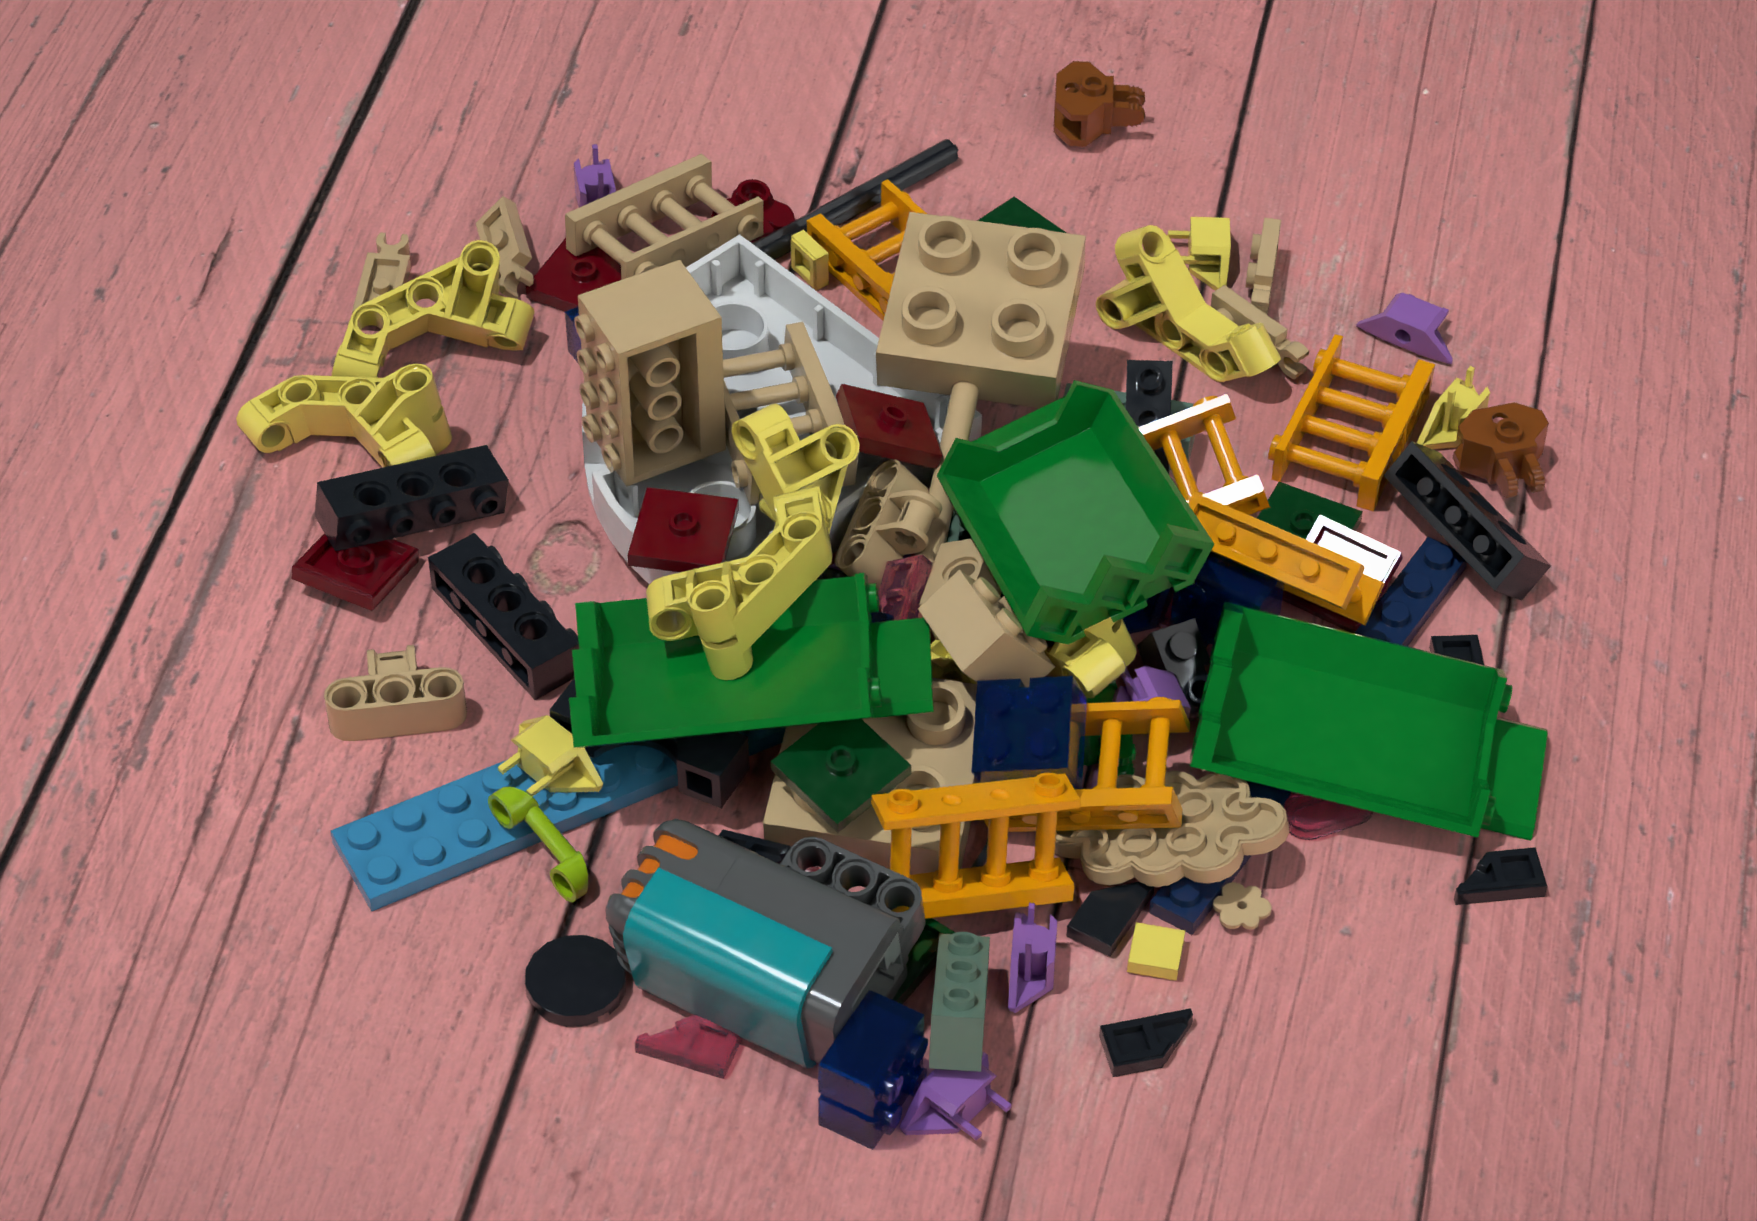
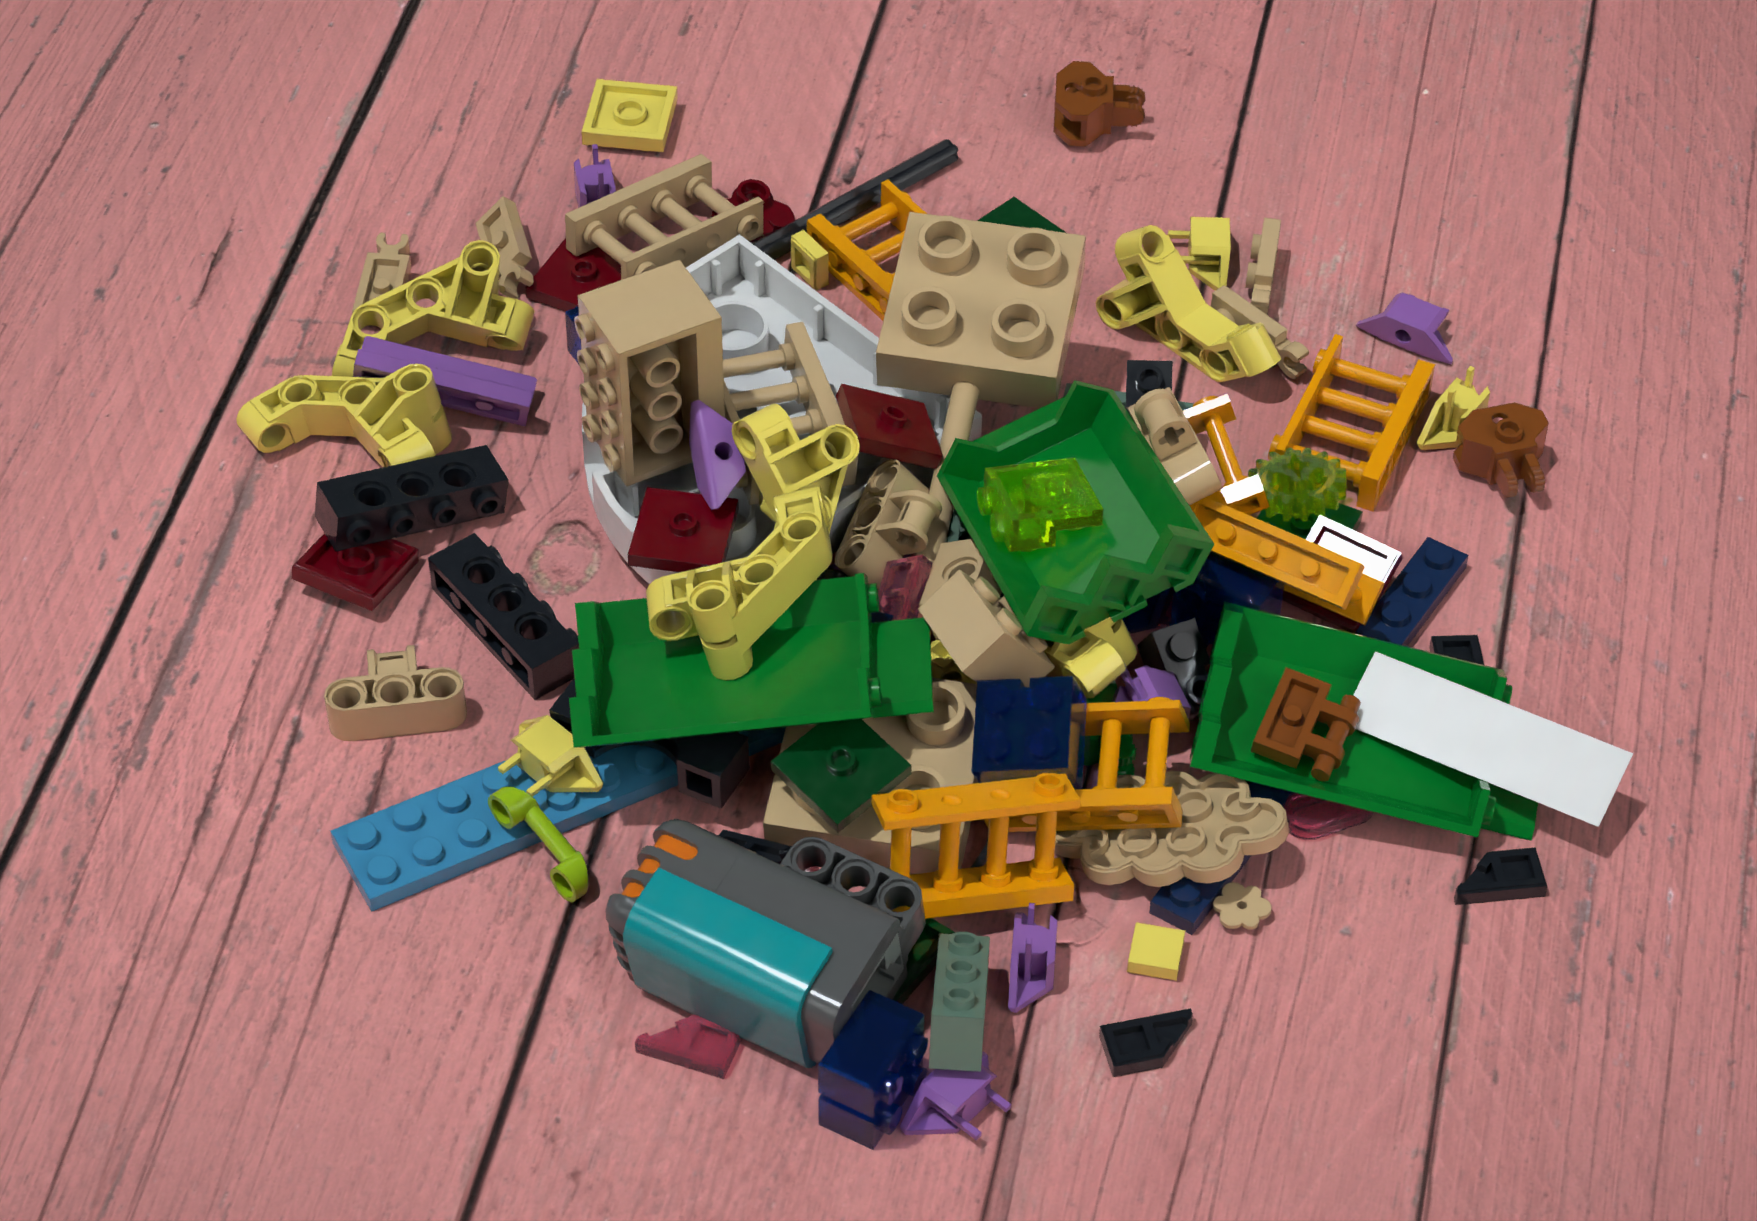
(460, 382): none -> medium lavender panel
(575, 980): black tile -> none
(629, 115): none -> light yellow plate
(714, 454): none -> medium lavender piece
(1036, 501): none -> clear neon green plate
(1108, 916): black tile -> none
(1175, 444): none -> tan piece
(1291, 718): none -> dark orange plate
(1301, 483): none -> clear neon green gear
(1467, 521): black brick -> none
(1489, 739): none -> white sticker

